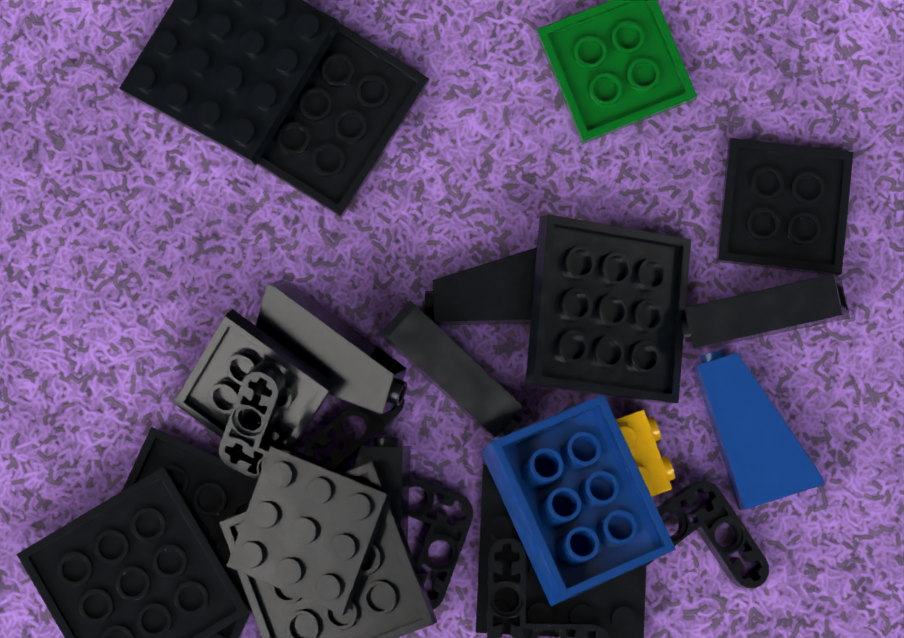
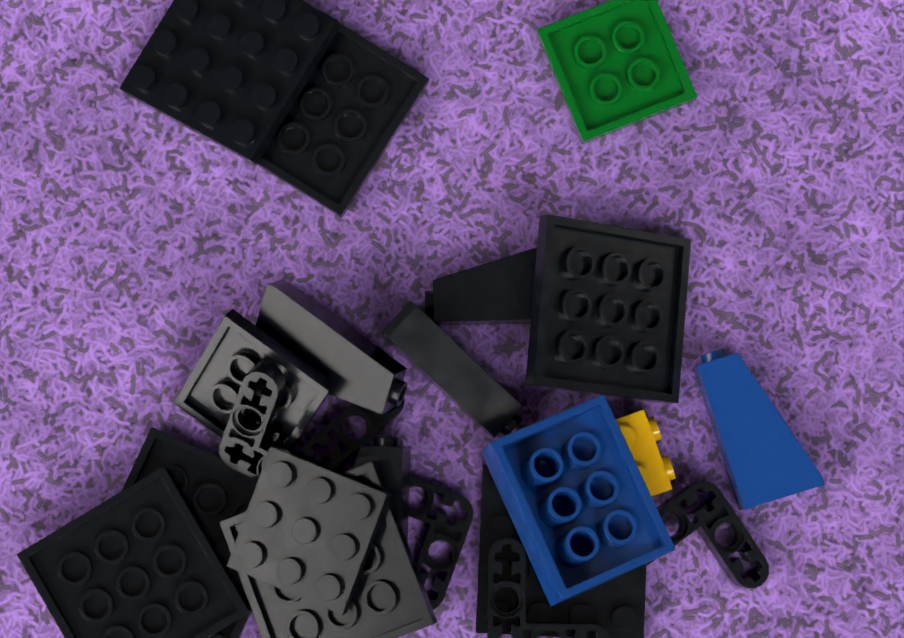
(766, 312): black slope -> none
(784, 206): black plate -> none

